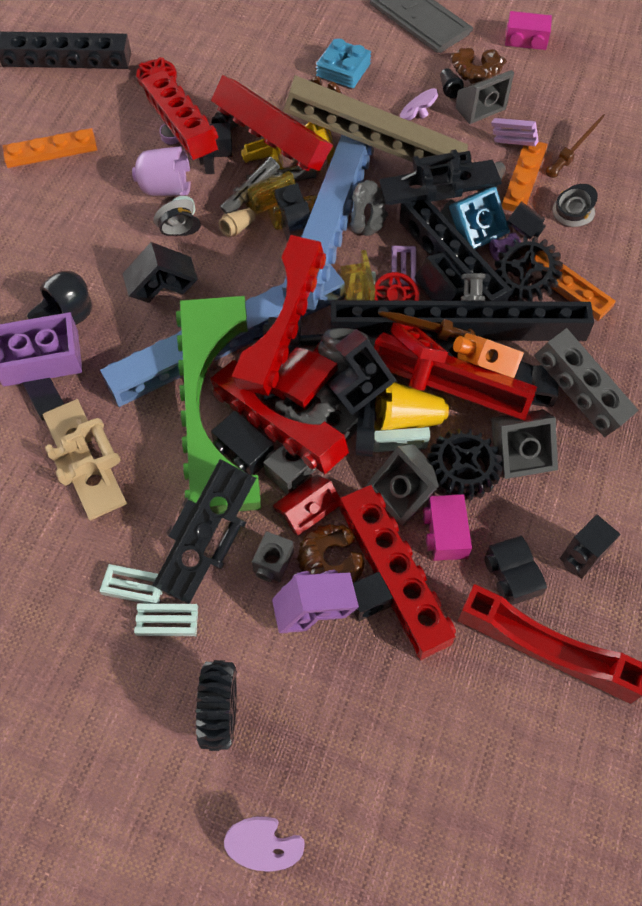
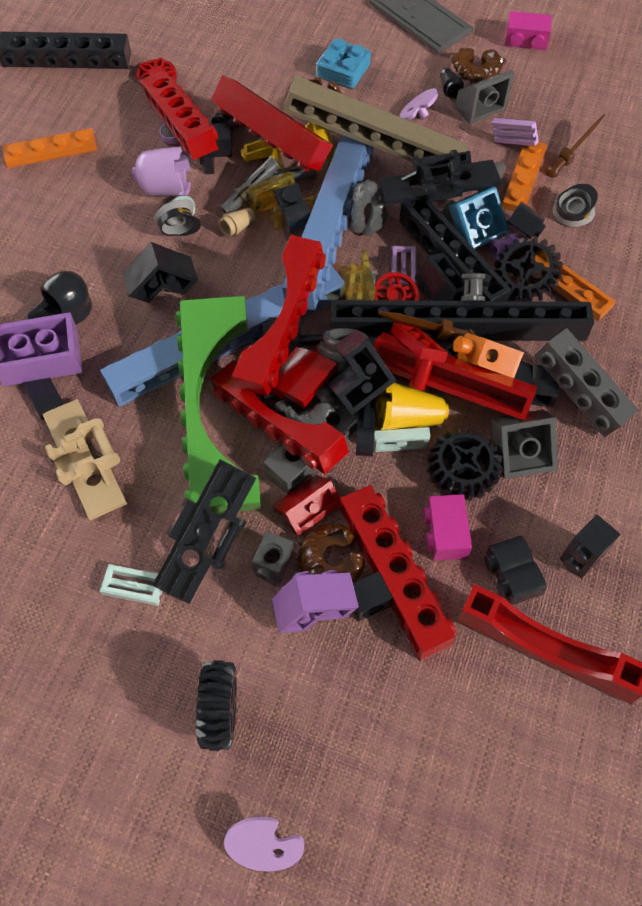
(141, 618): light aqua tile -> none
(241, 443): black brick -> none
(405, 482): dark grey slope -> none

